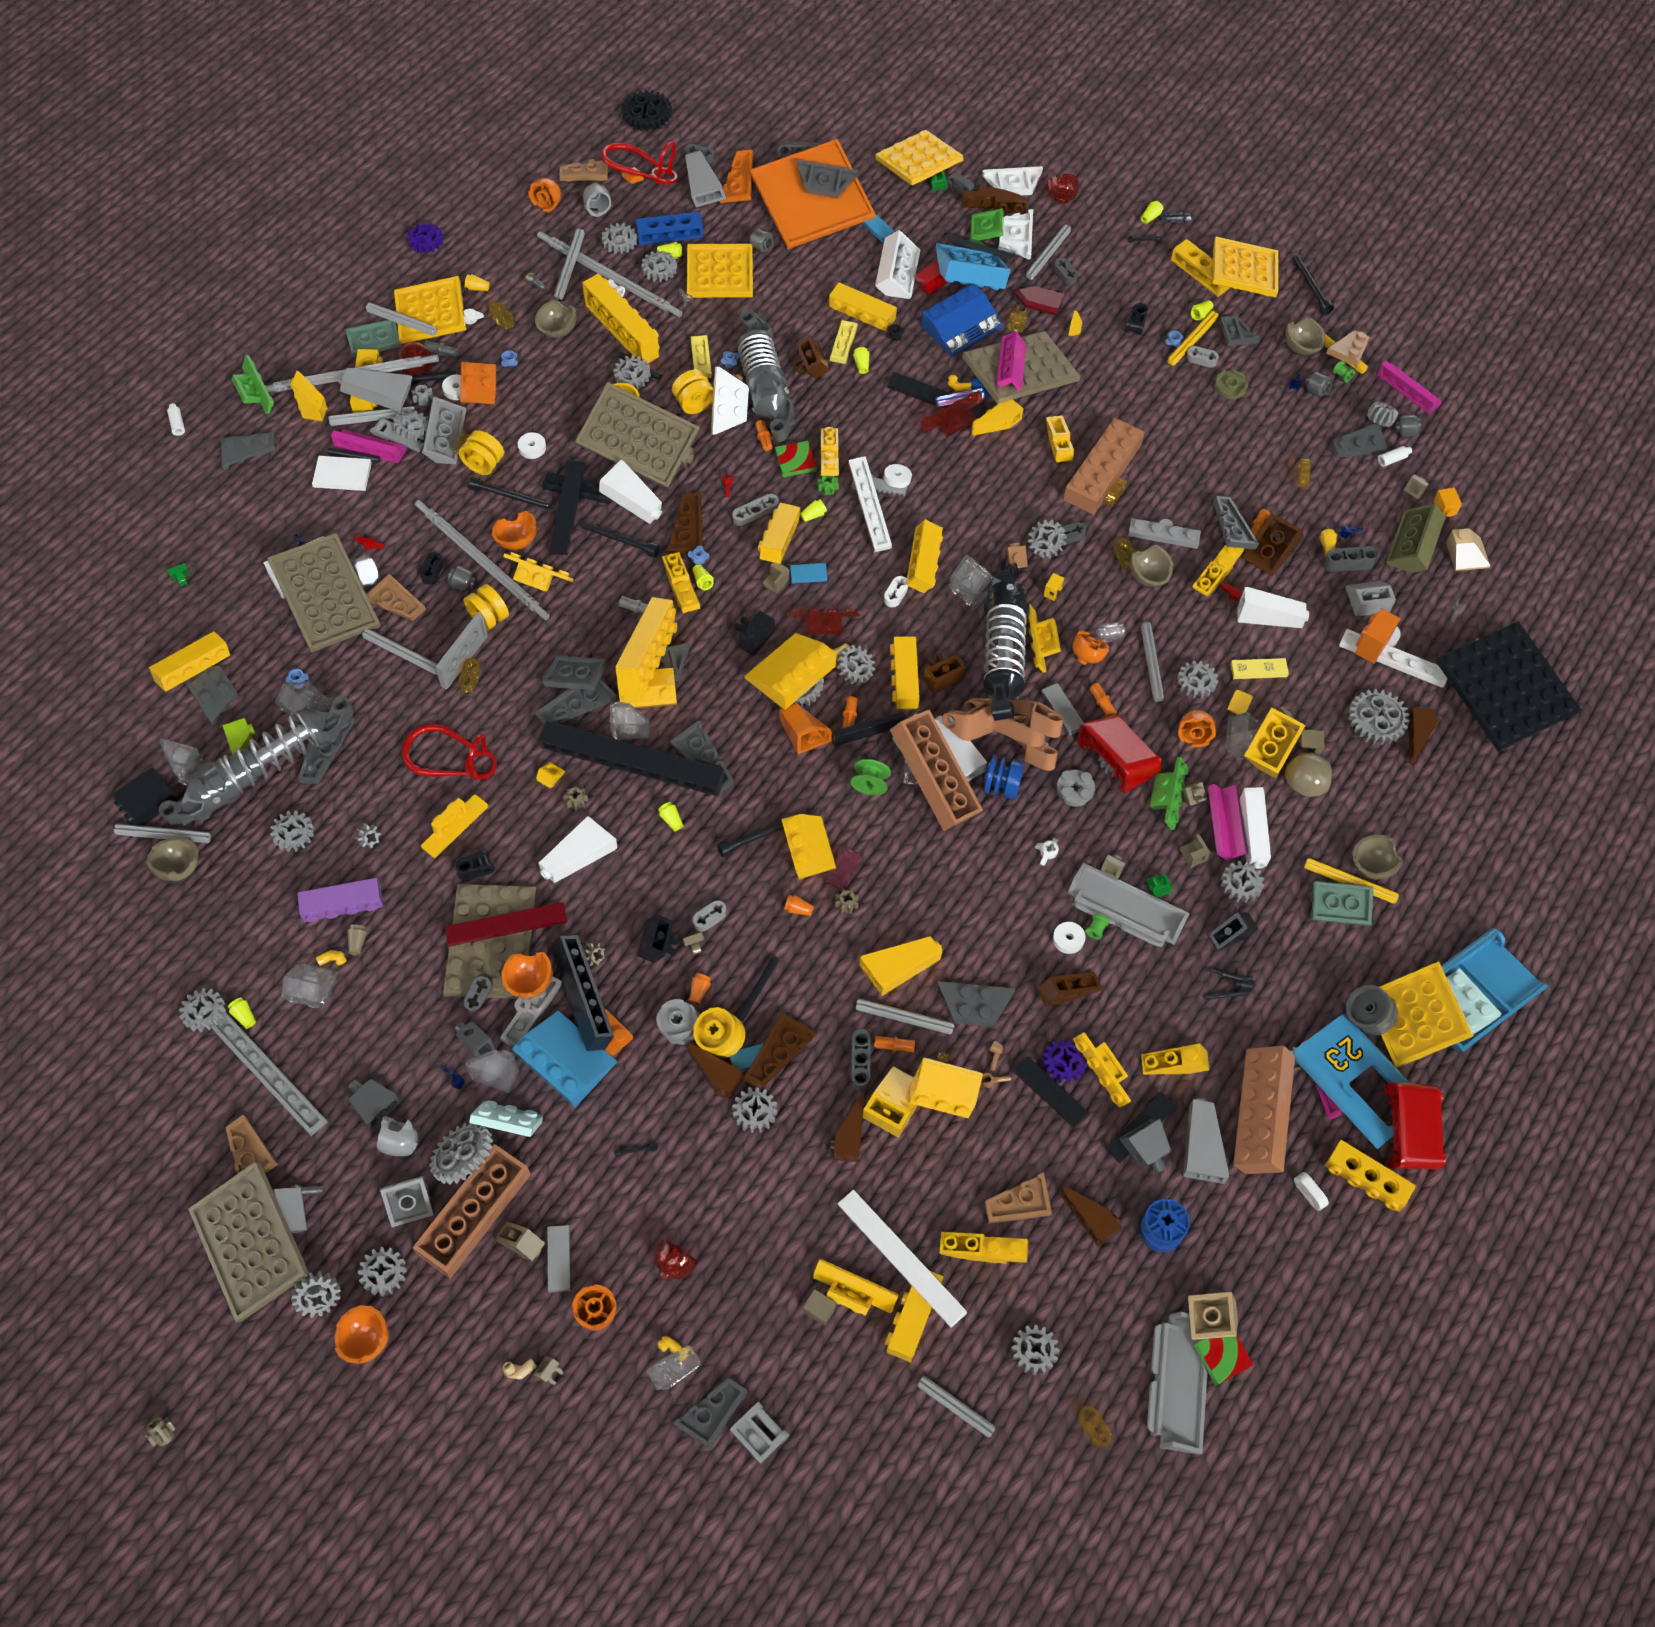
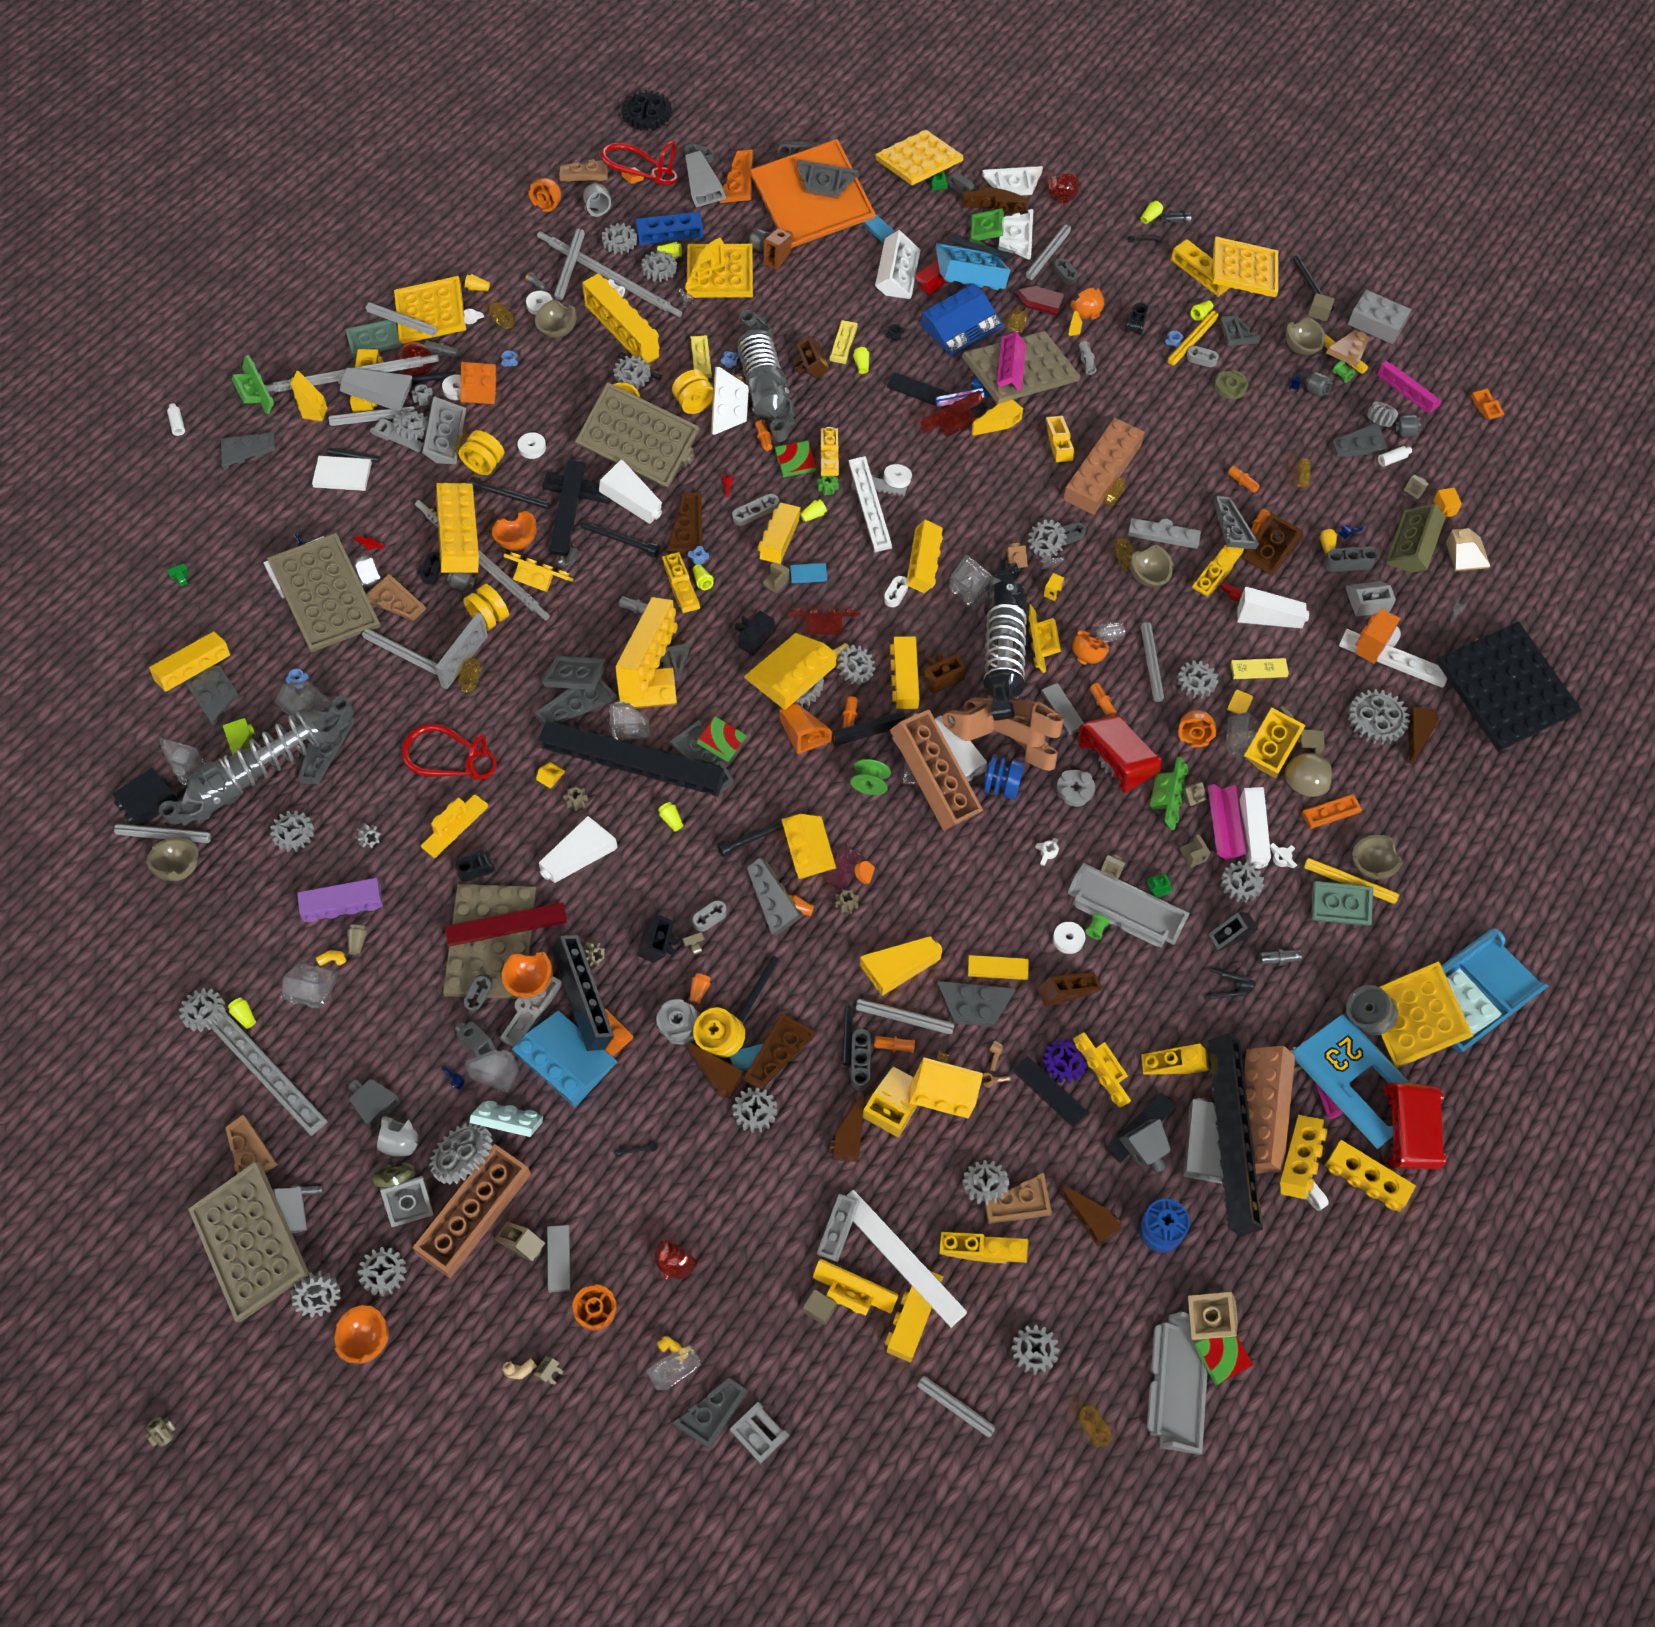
(368, 445): dark pink panel -> none
(392, 1175): none -> olive tile
(425, 238): dark purple gear -> none
(457, 528): none -> yellow brick
(537, 300): none -> white piece
(569, 560): none -> flat silver arm
(708, 260): none -> yellow slope
(721, 739): none -> tile
(775, 903): none -> dark grey wing
(777, 248): none -> dark orange torso
(838, 1227): none -> light grey tile
(847, 1036): none -> black bar
(862, 306): yellow brick -> none
(864, 871): none -> orange tile
(957, 386): yellow arm -> none
(975, 1182): none -> light grey gear
(998, 967): none -> yellow tile
(1048, 561): none -> clear hand
(1087, 357): none -> light grey pin
(1089, 304): none -> orange cylinder
(1234, 1136): none -> black brick
(1243, 479): none -> orange axle
(1280, 956): none -> dark grey pin
(1285, 853): none -> white piece
(1302, 1157): none -> yellow brick
(1321, 307): none -> dark tan panel
(1331, 811): none -> orange tile
(1379, 316): none -> light grey brick
(1486, 405): none -> orange slope

